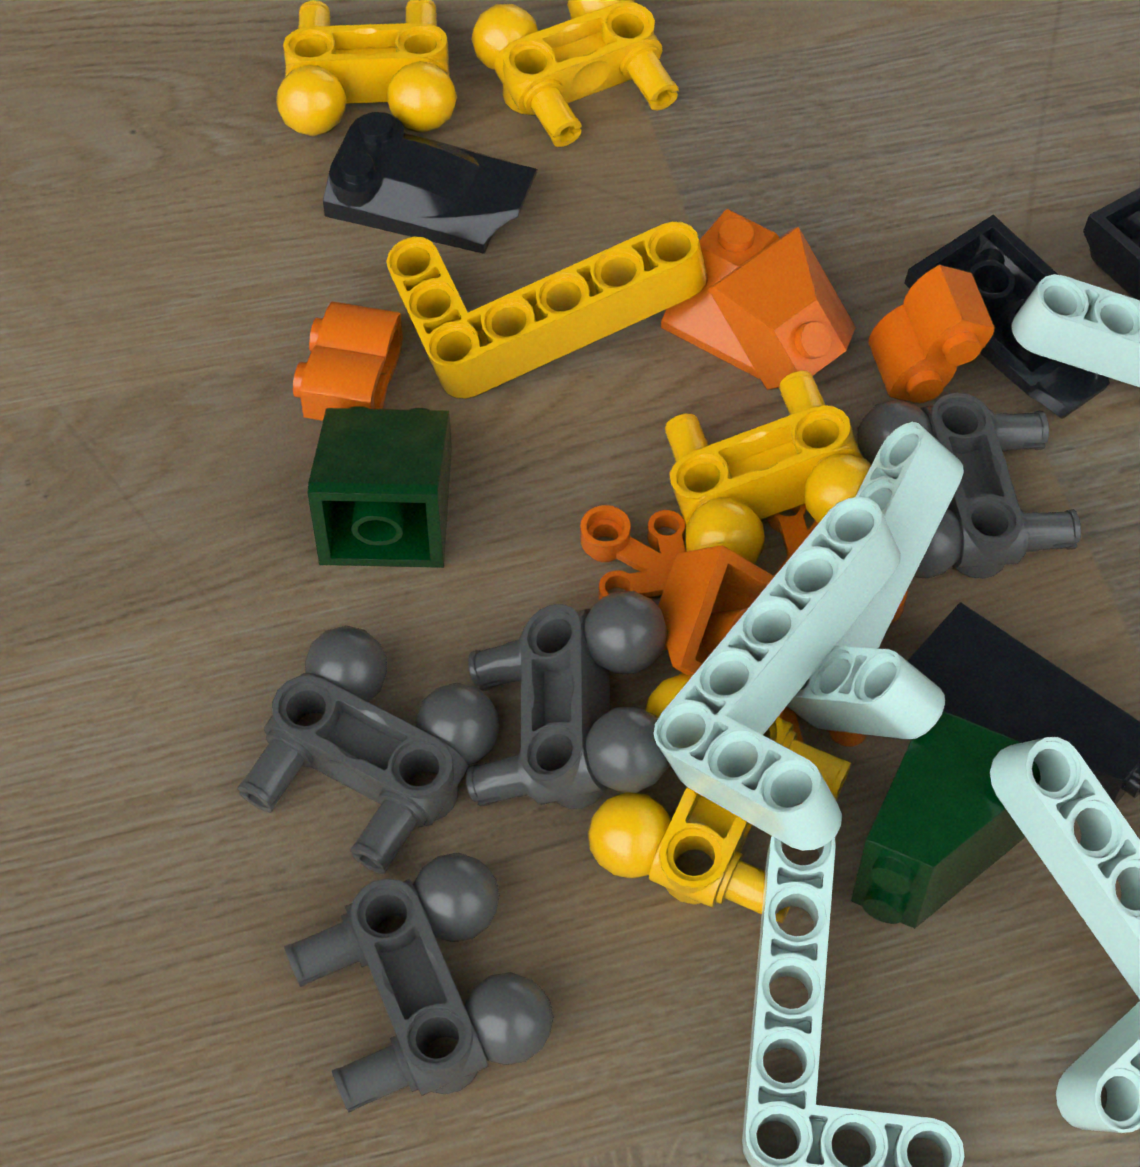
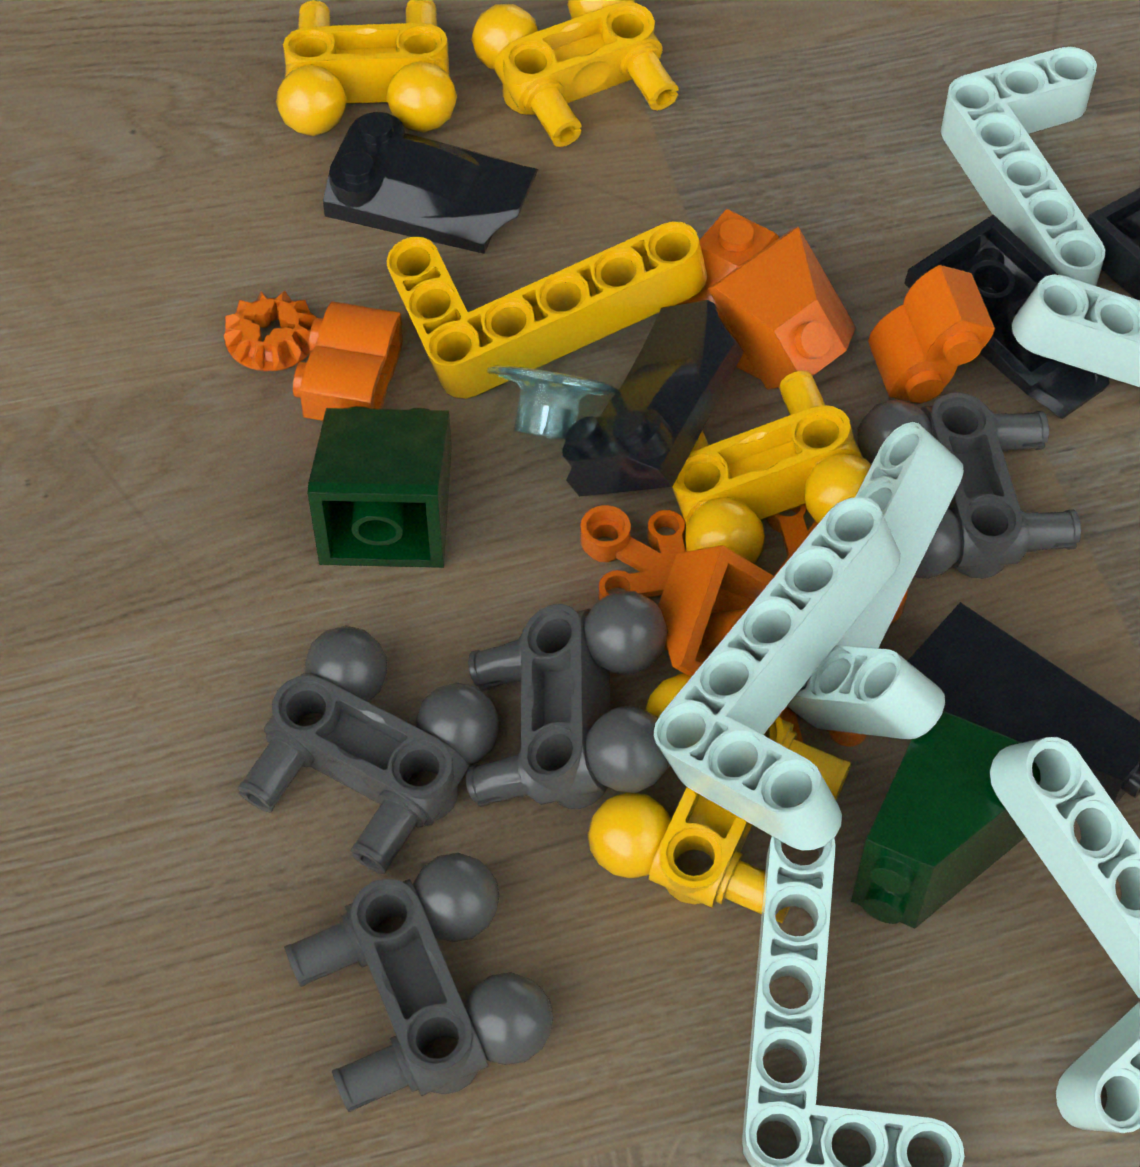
(283, 346): none -> orange gear
(548, 399): none -> clear light blue wheel
(658, 408): none -> black slope
(988, 133): none -> light aqua beam

